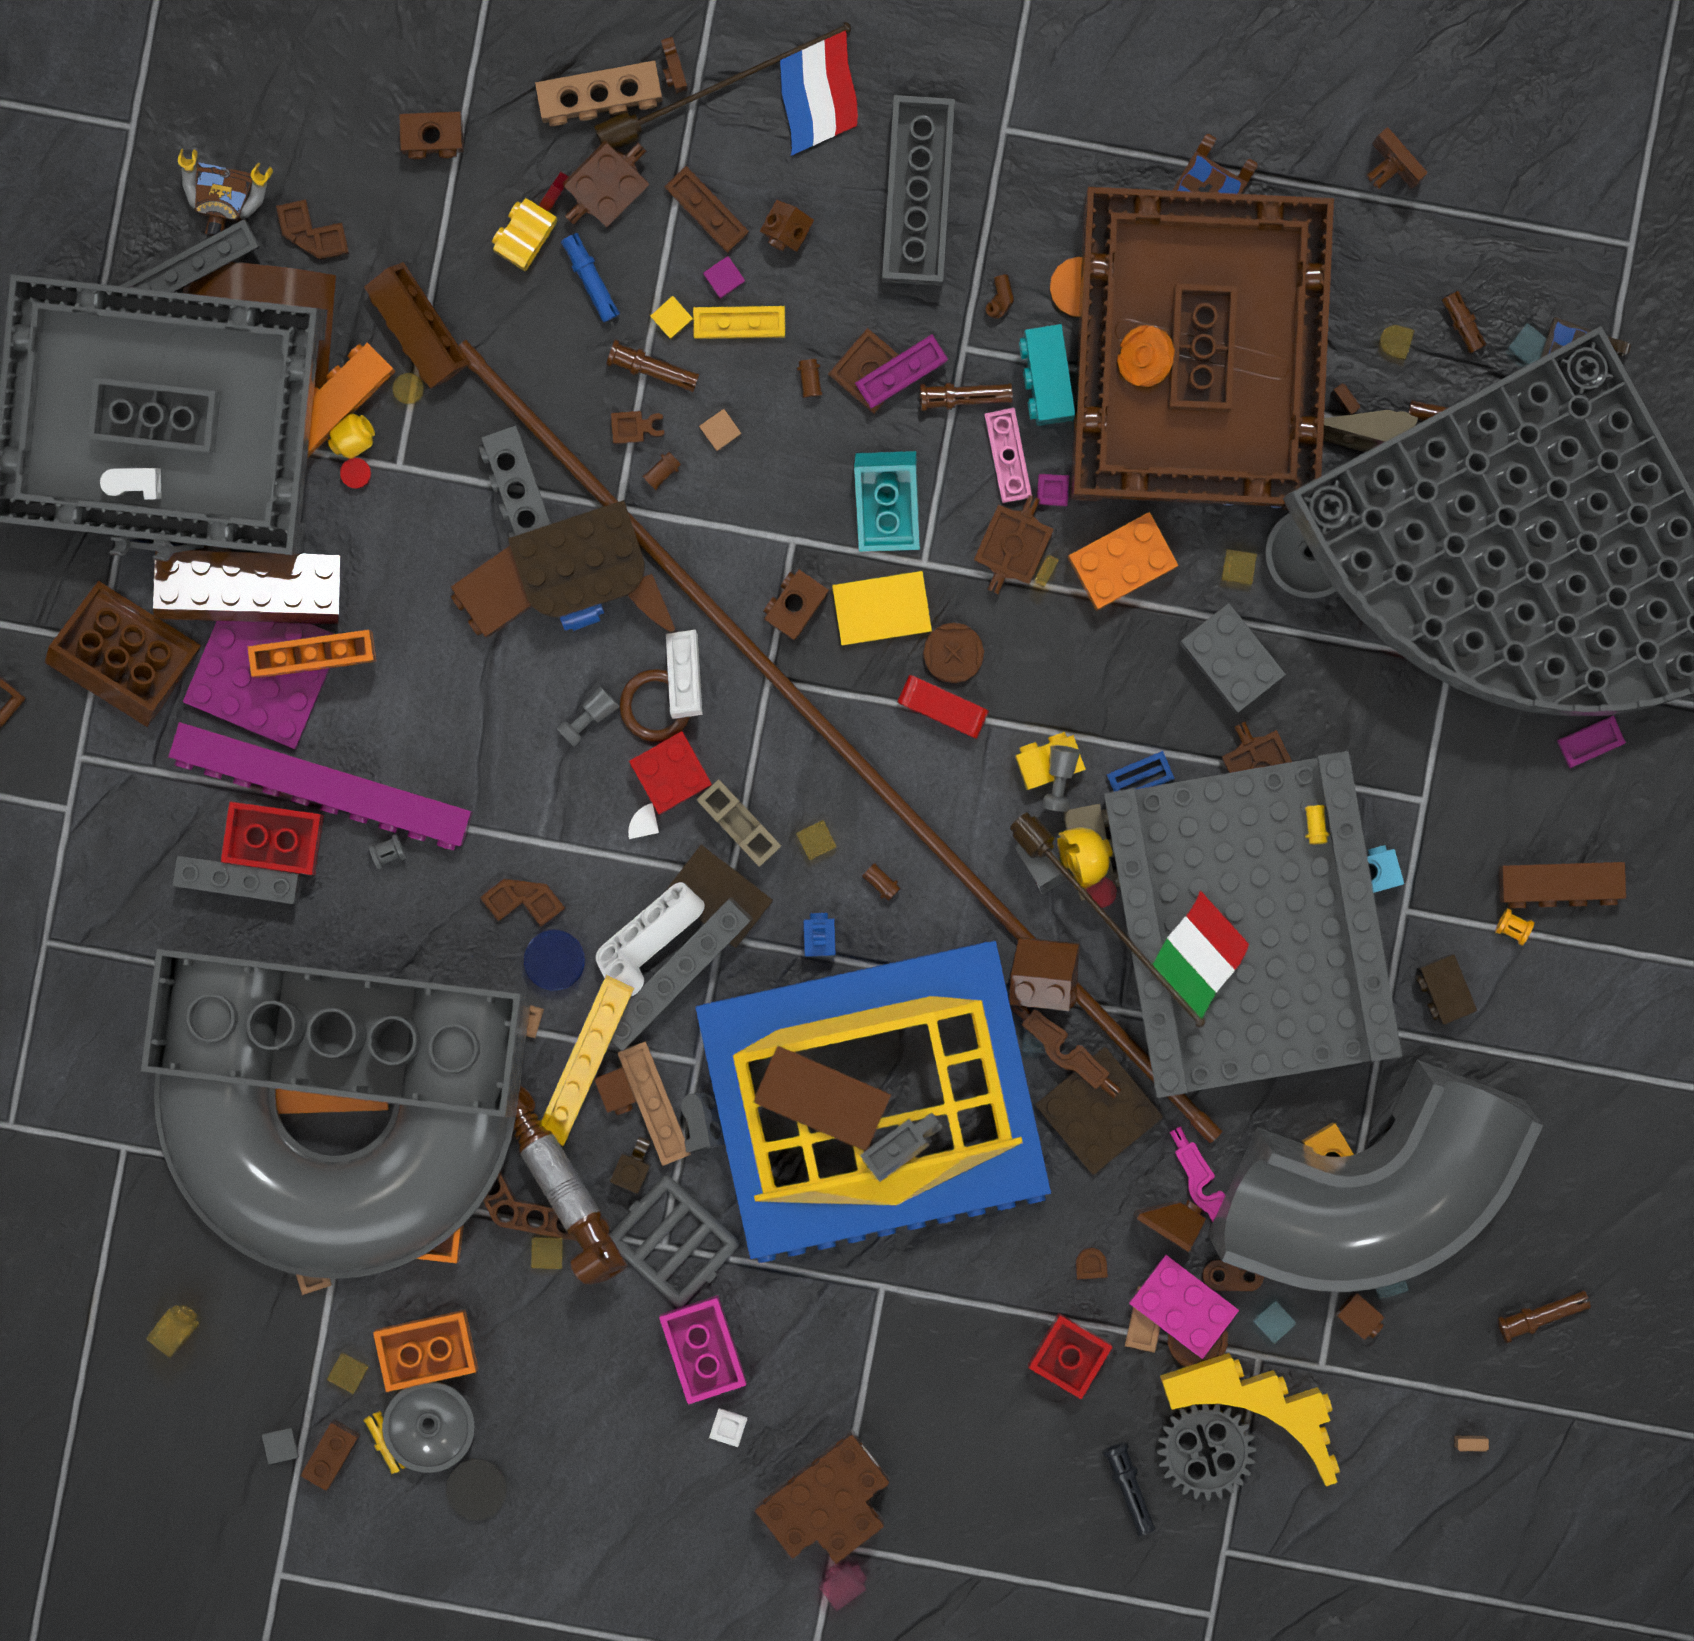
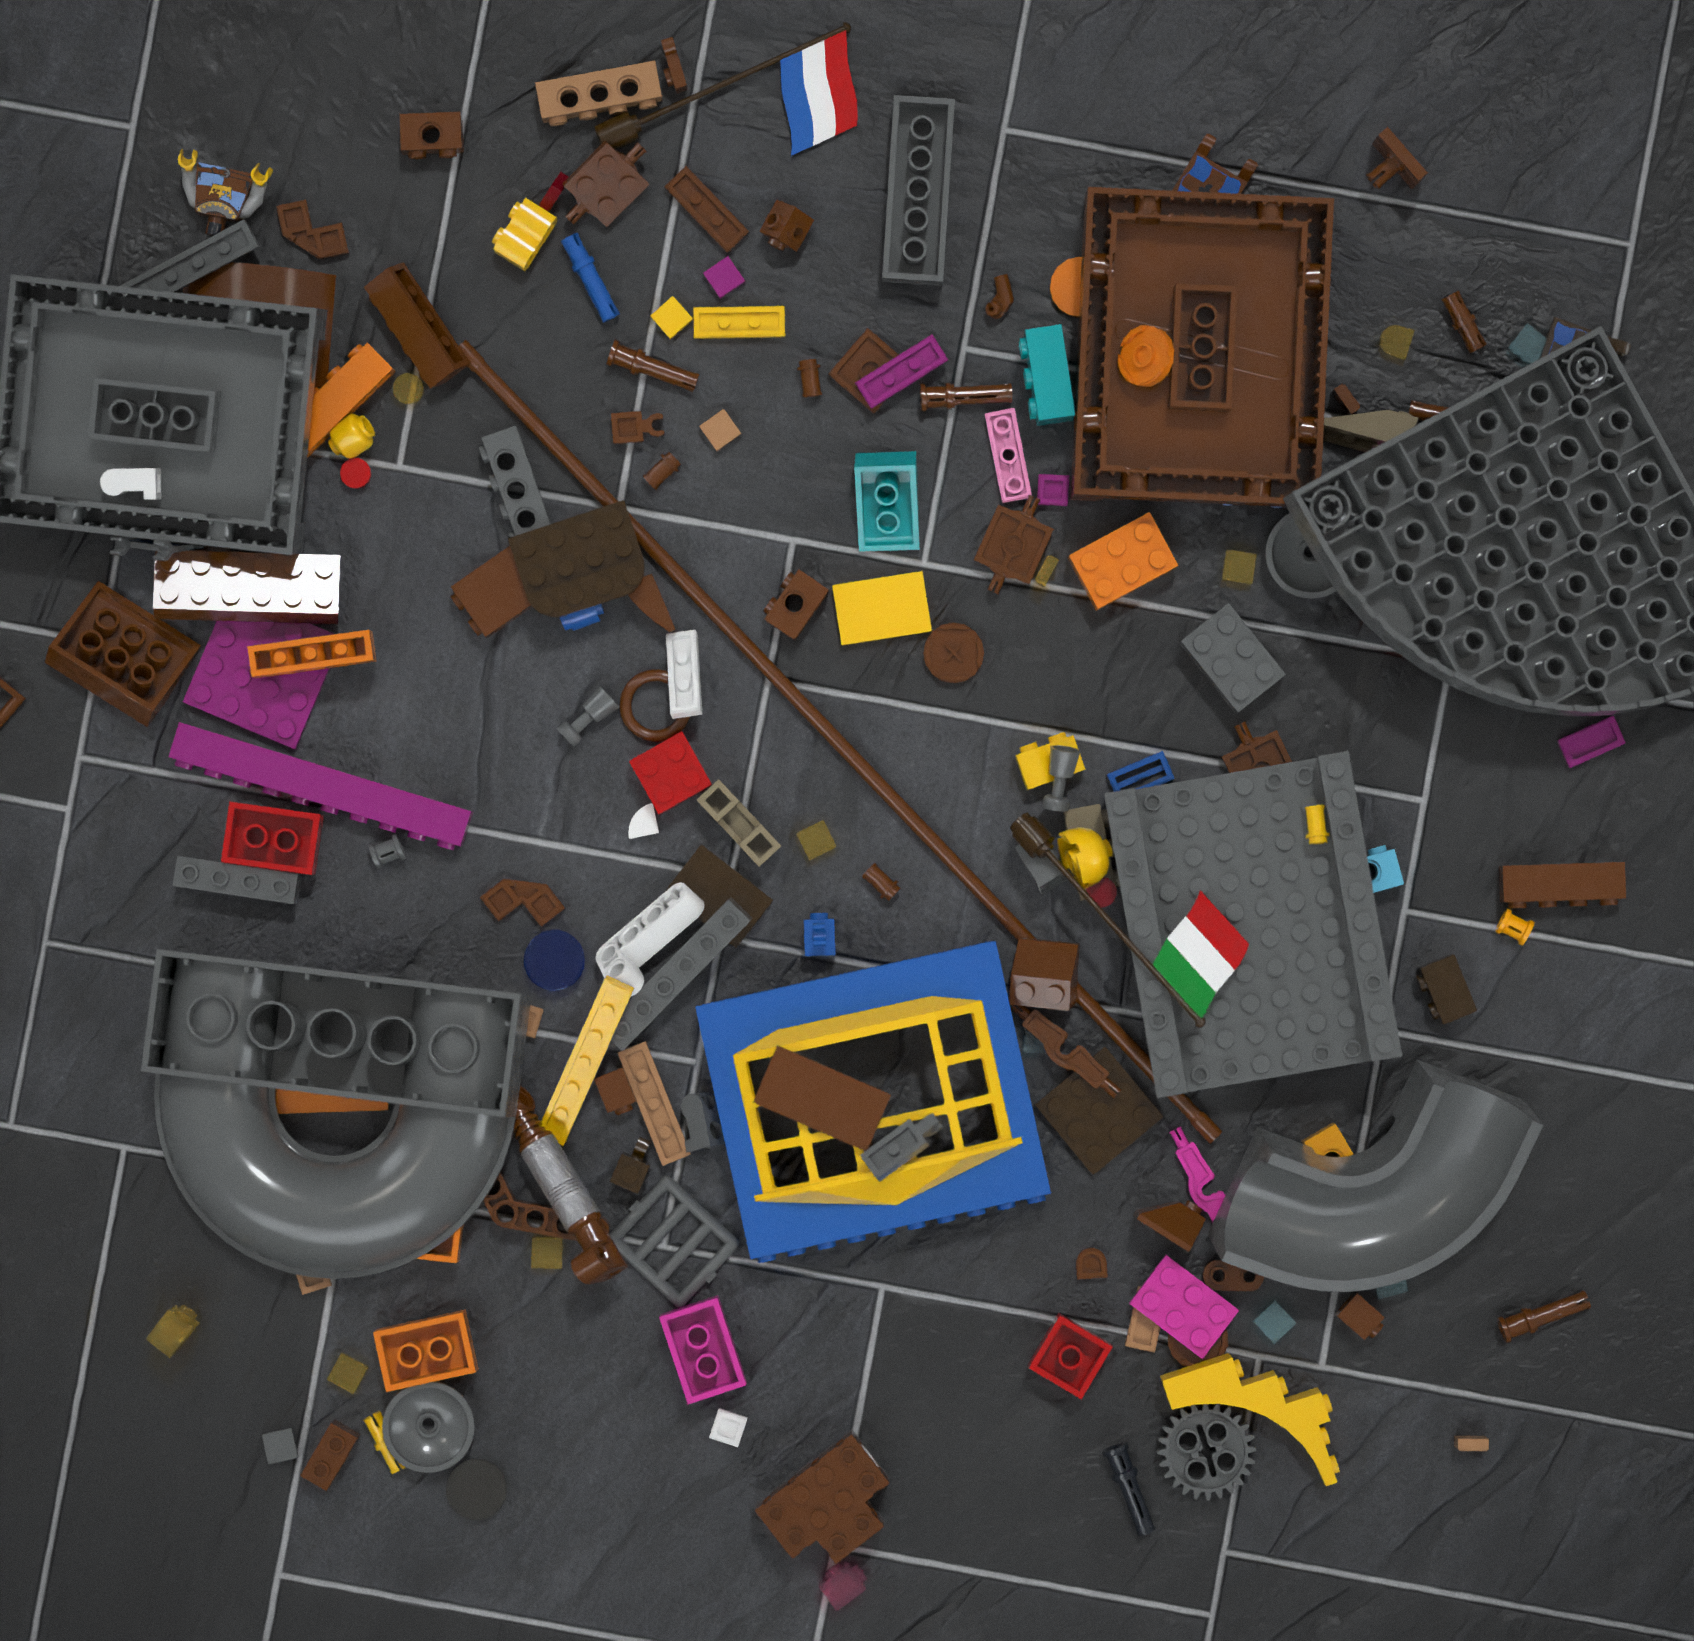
(943, 706): red beam -> none

